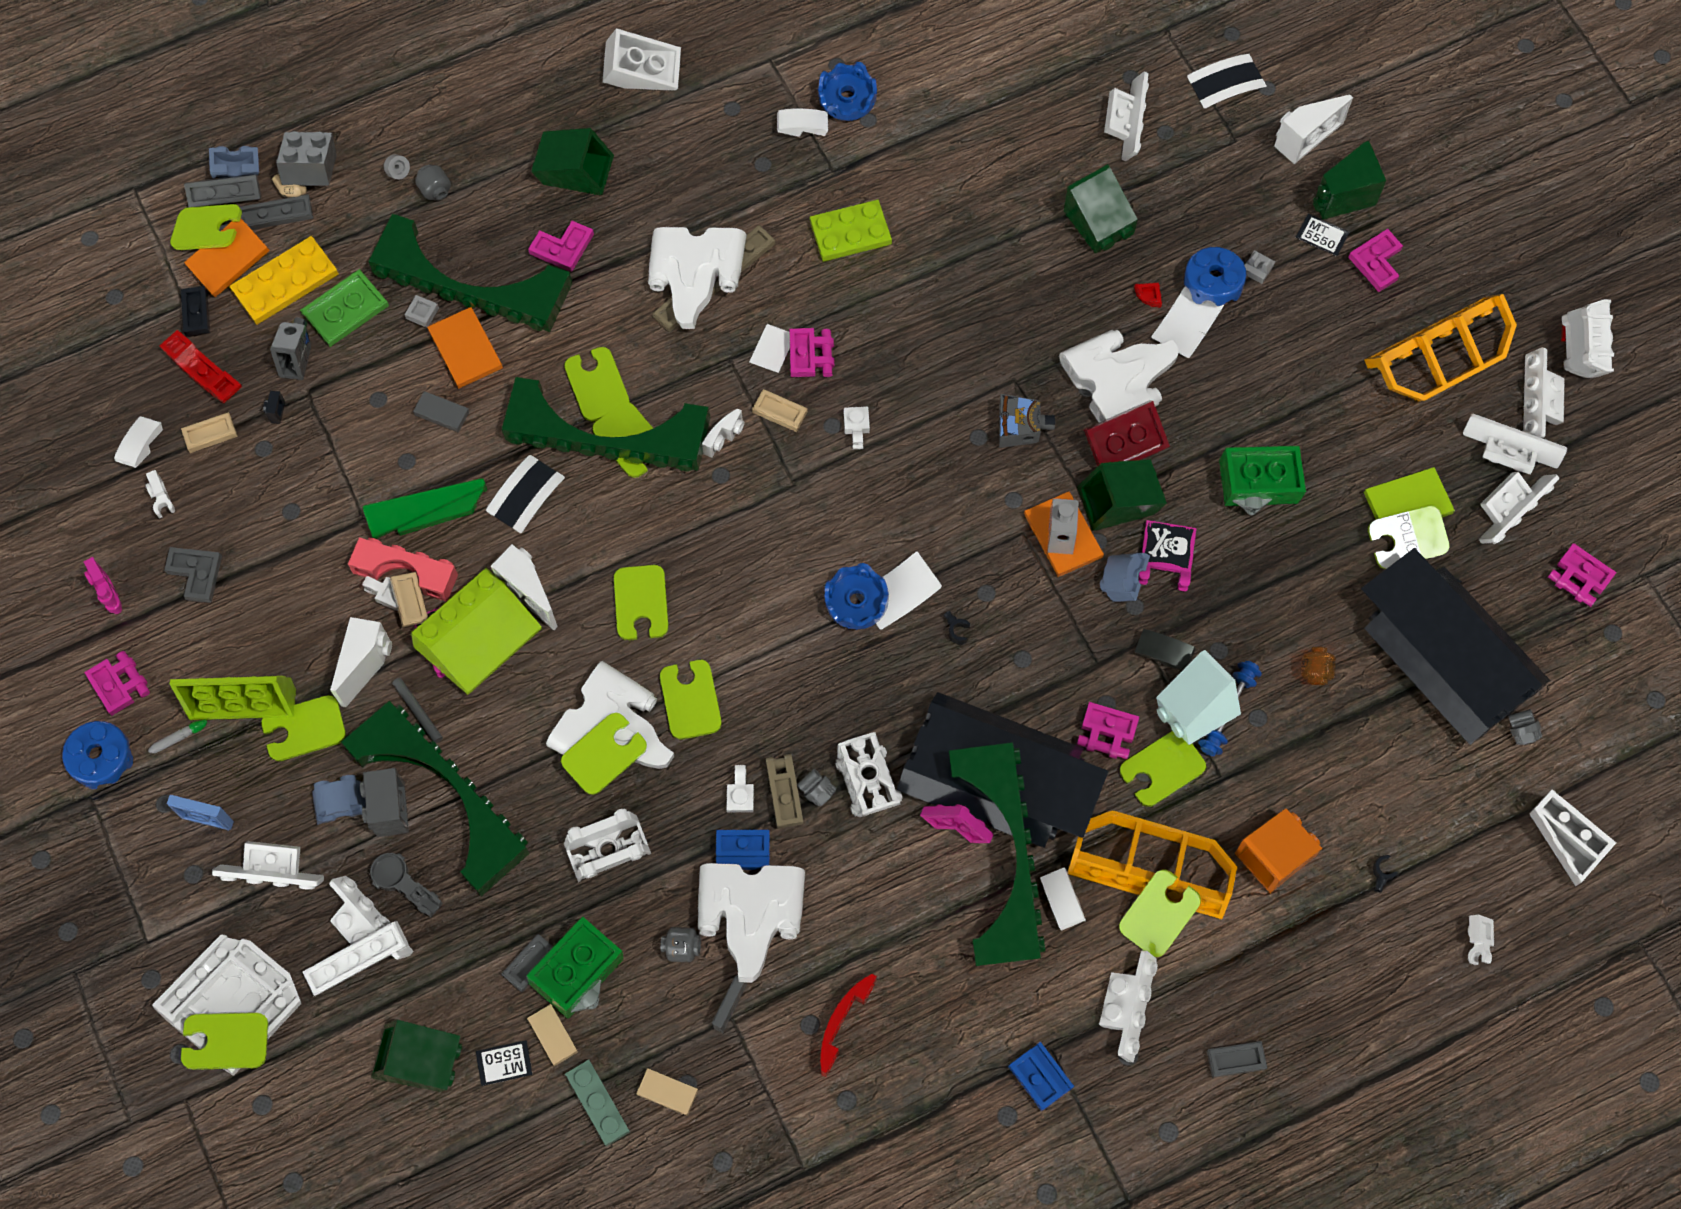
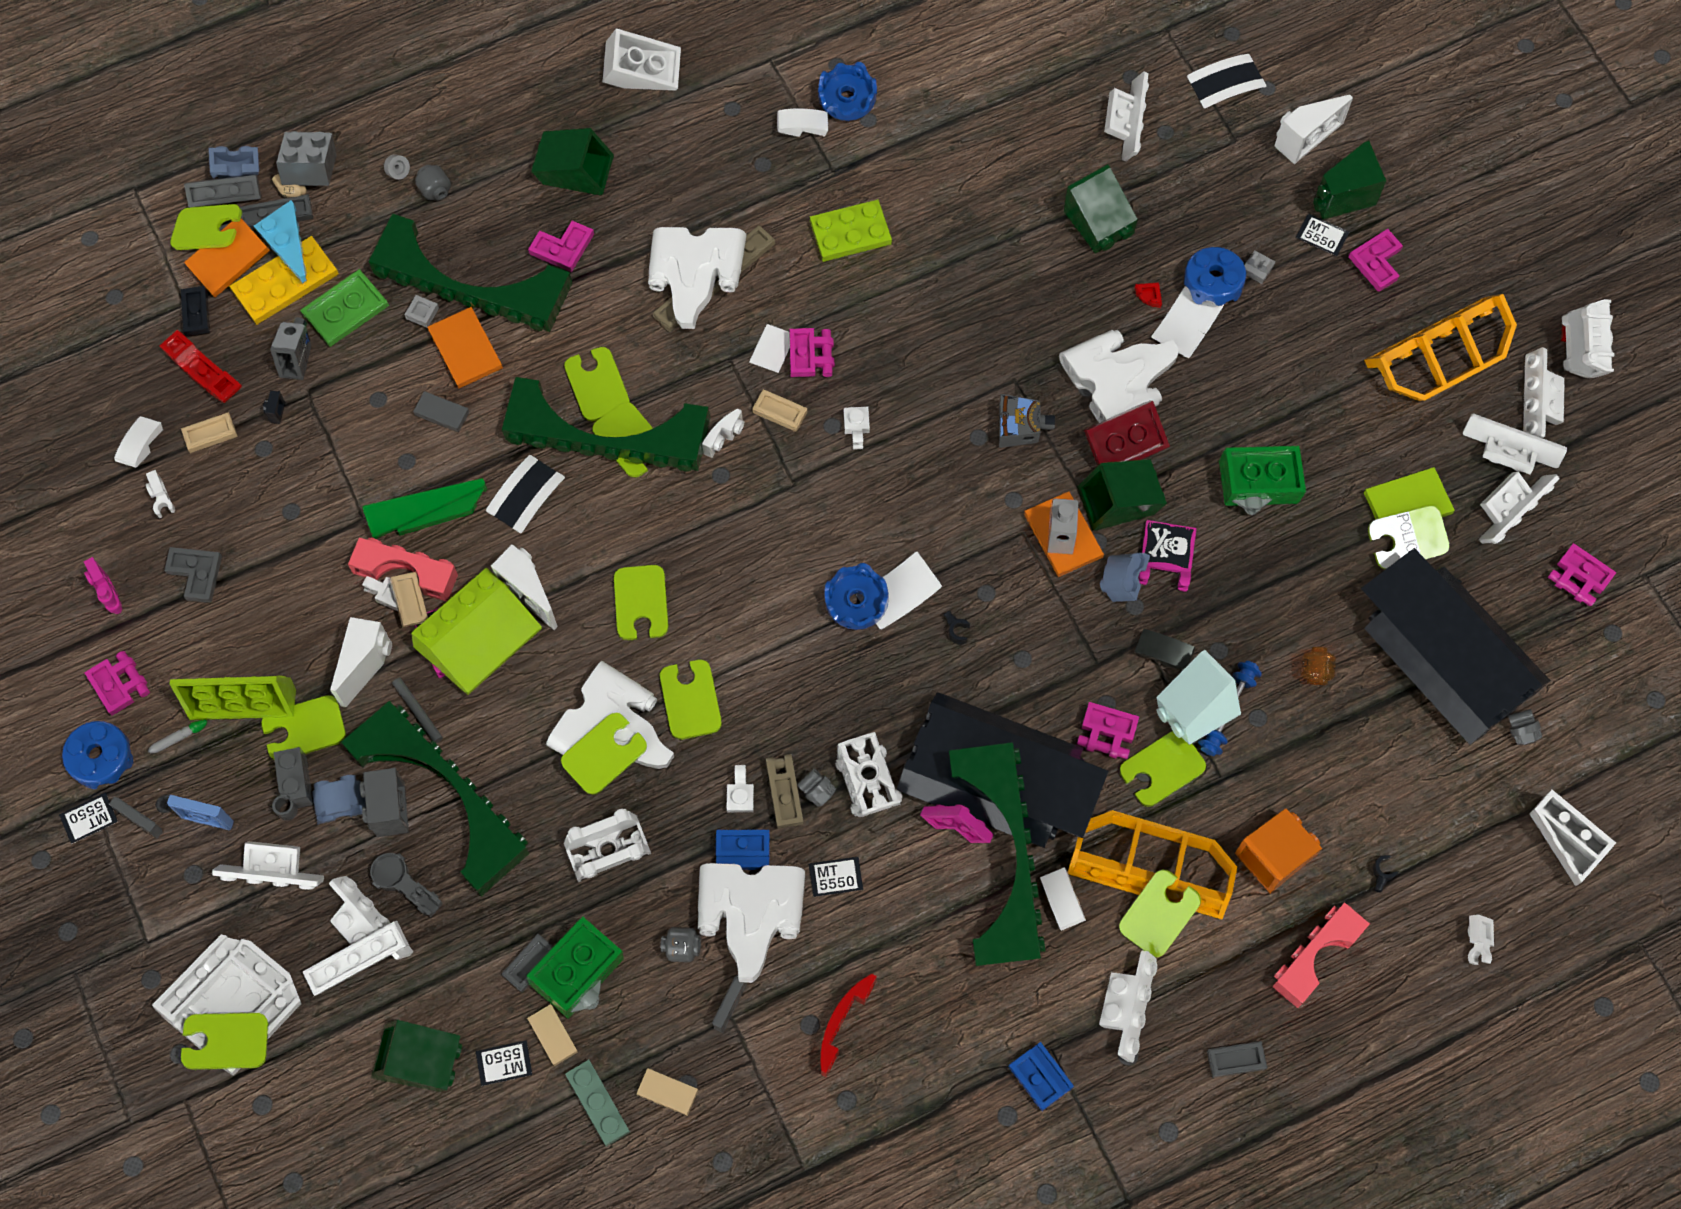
(88, 818): none -> sticker
(136, 817): none -> dark grey tile
(281, 233): none -> medium azure wing
(292, 782): none -> dark grey hinge
(835, 876): none -> sticker
(1341, 930): none -> coral arch

